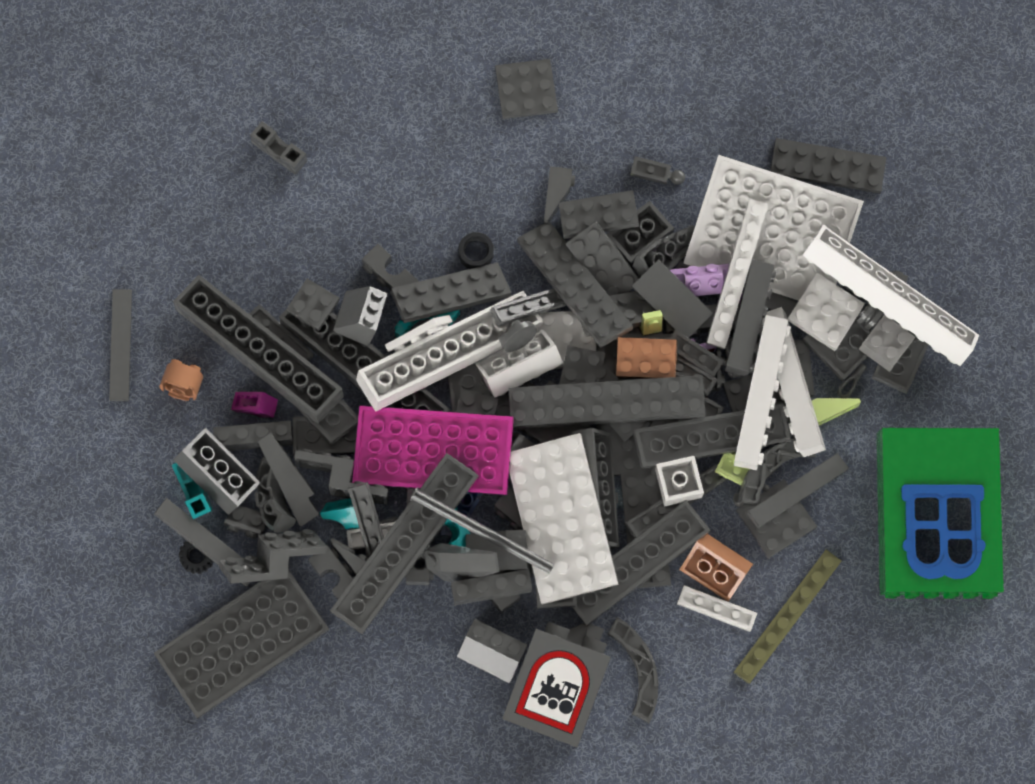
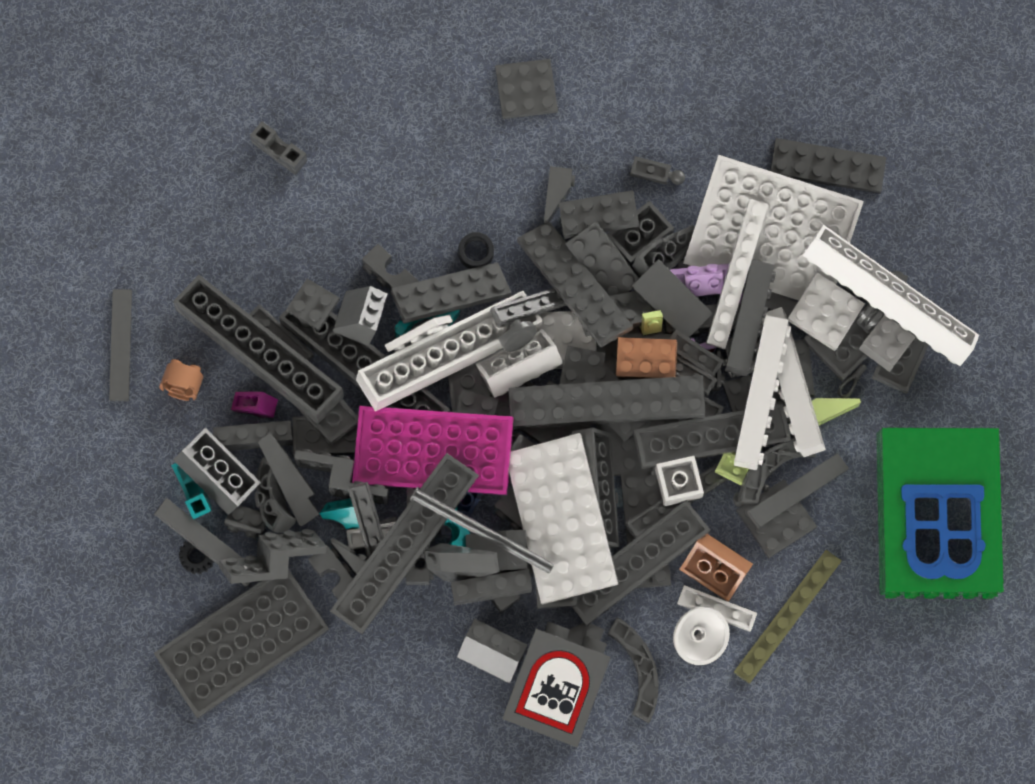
(711, 636): none -> white dish

